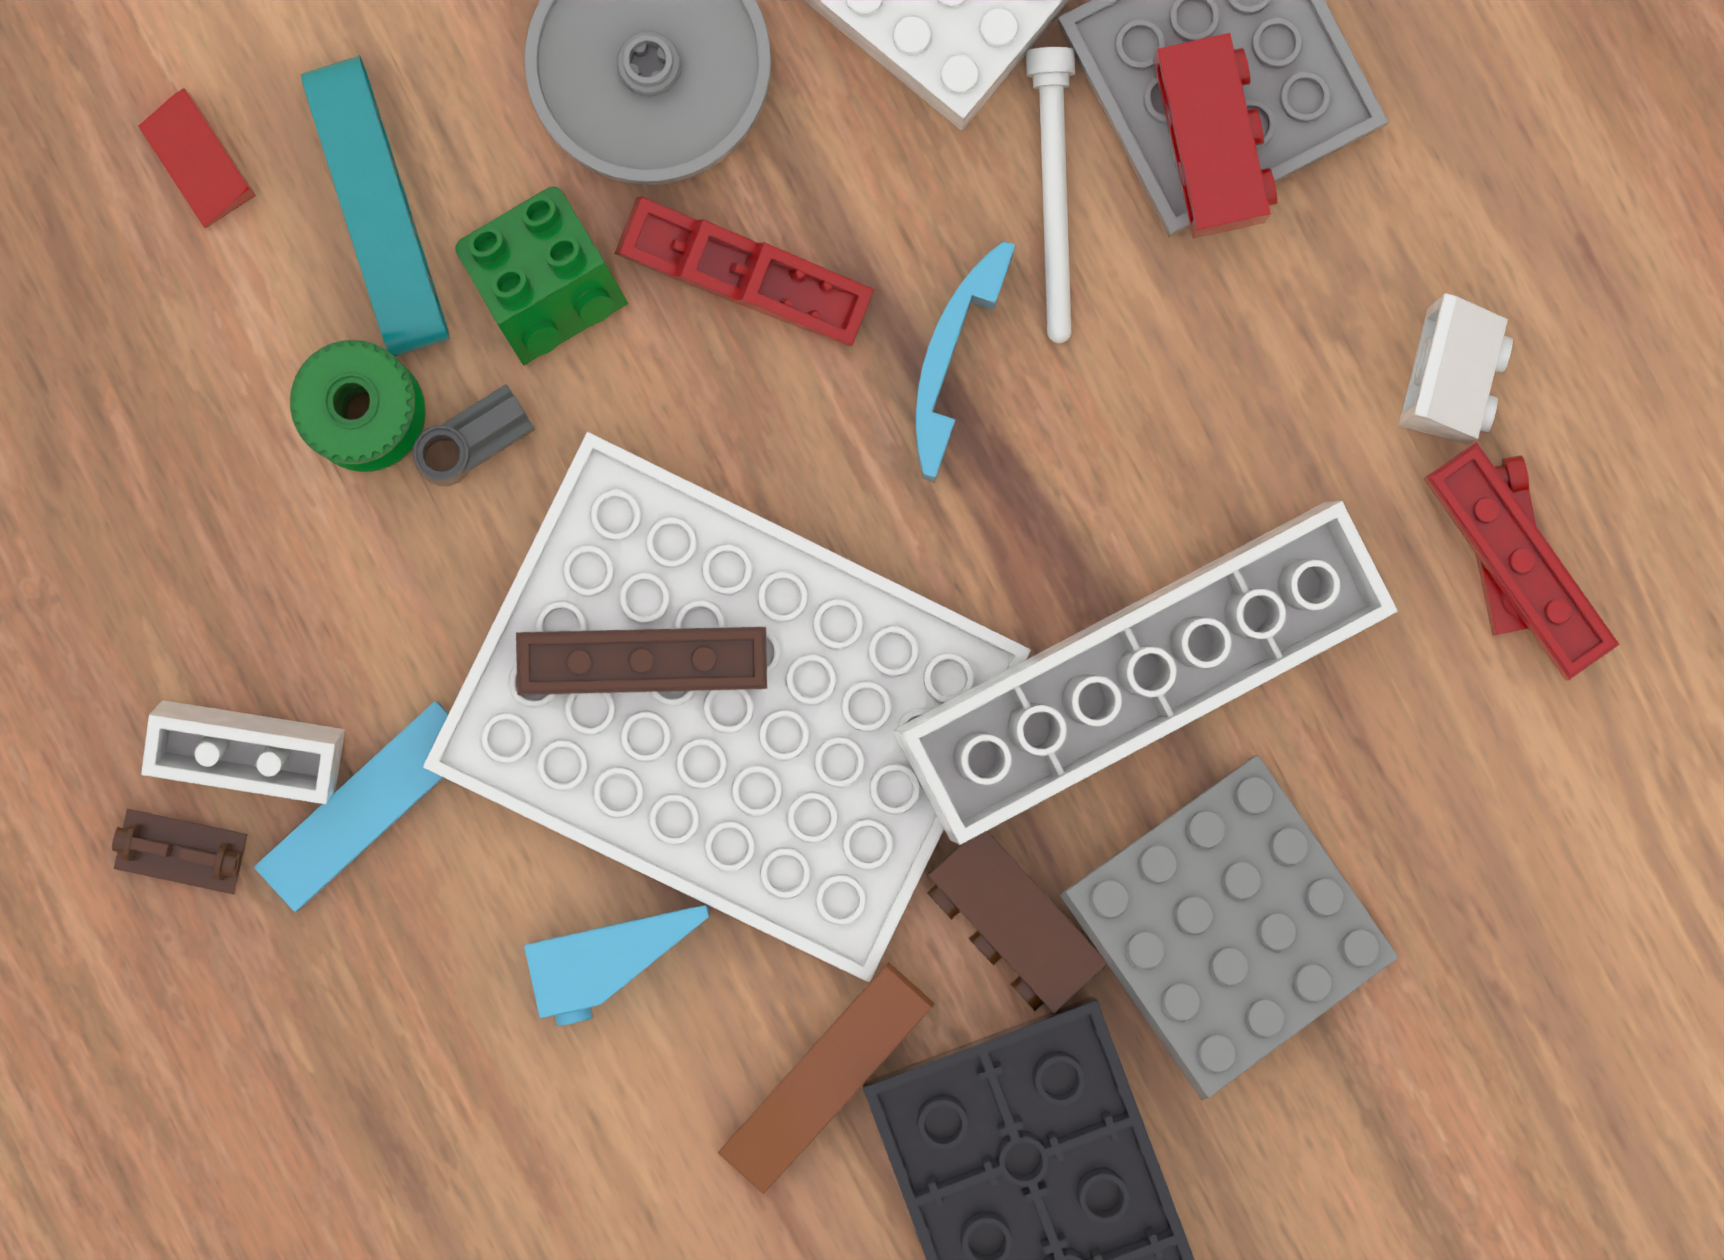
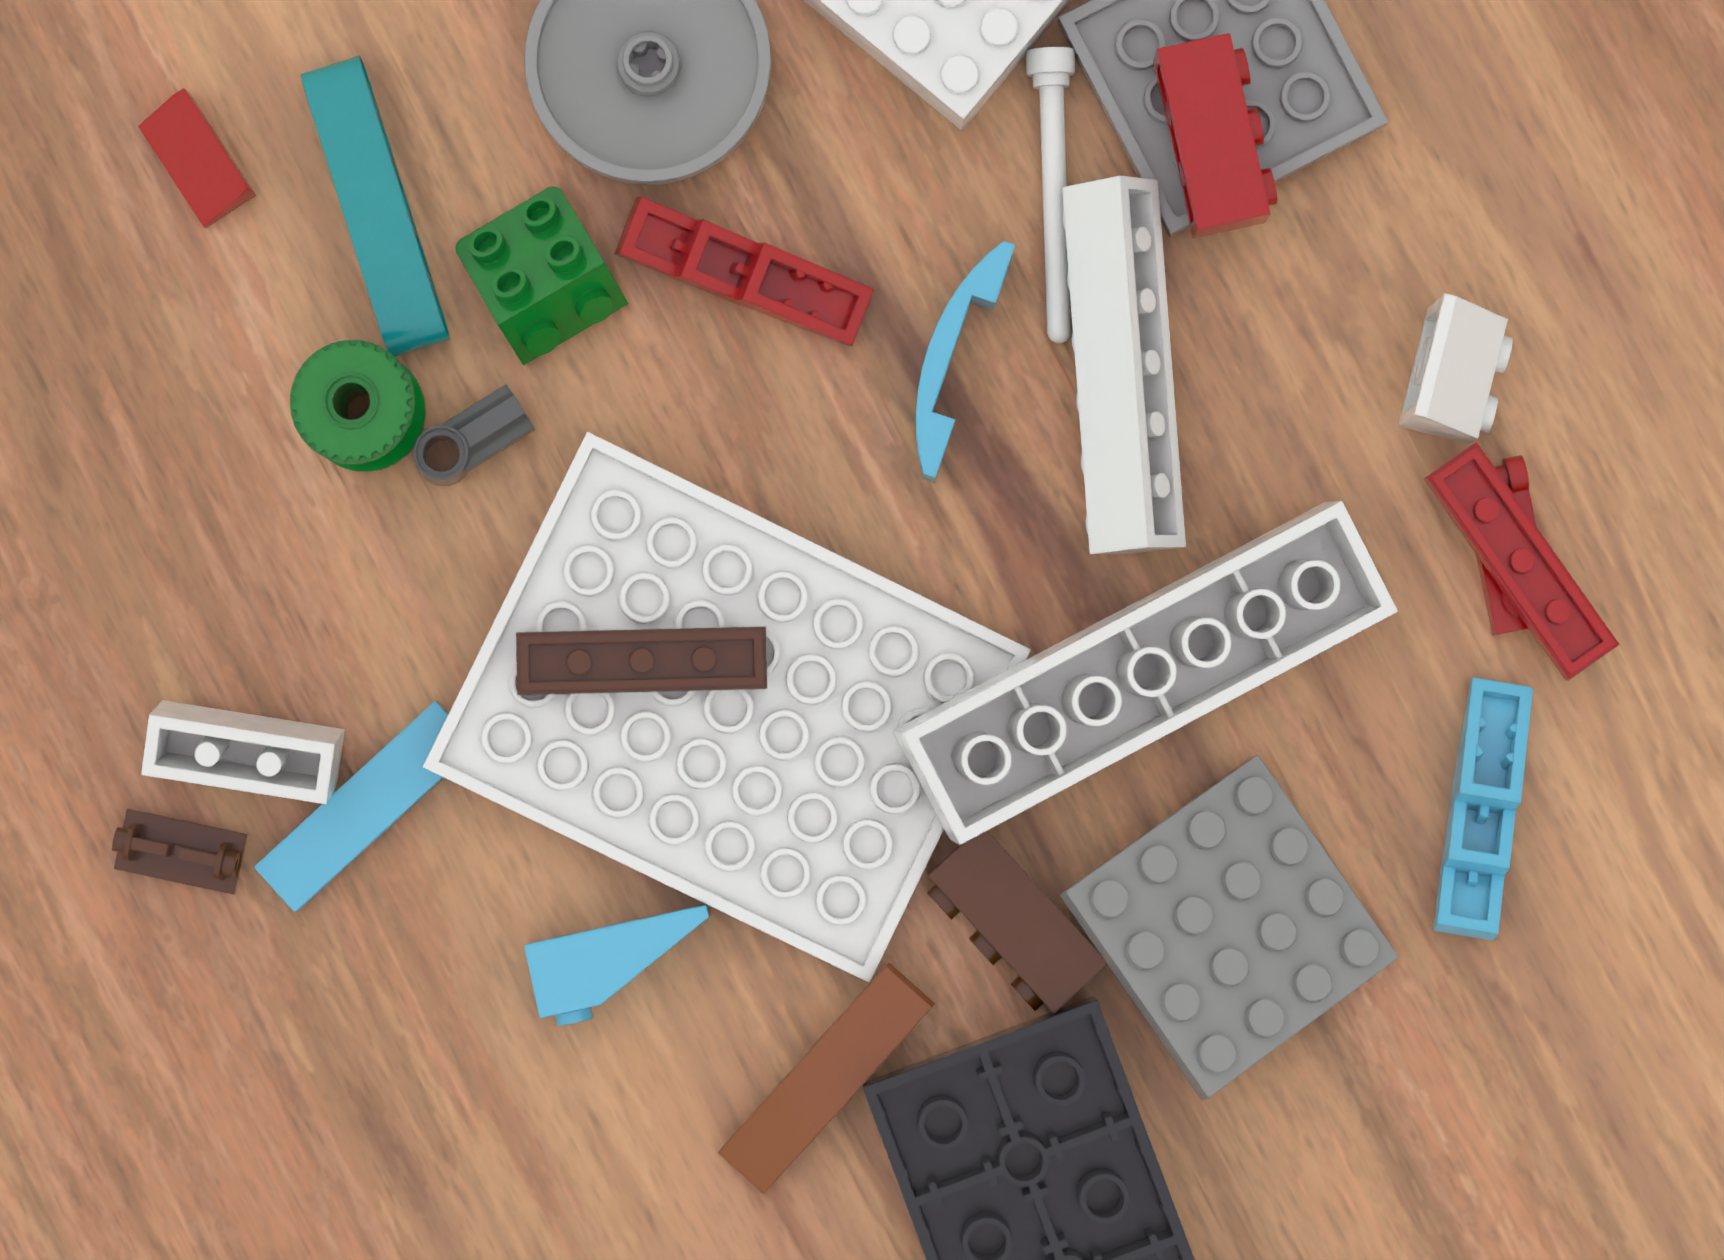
(1123, 366): none -> white brick
(1483, 808): none -> medium azure slope

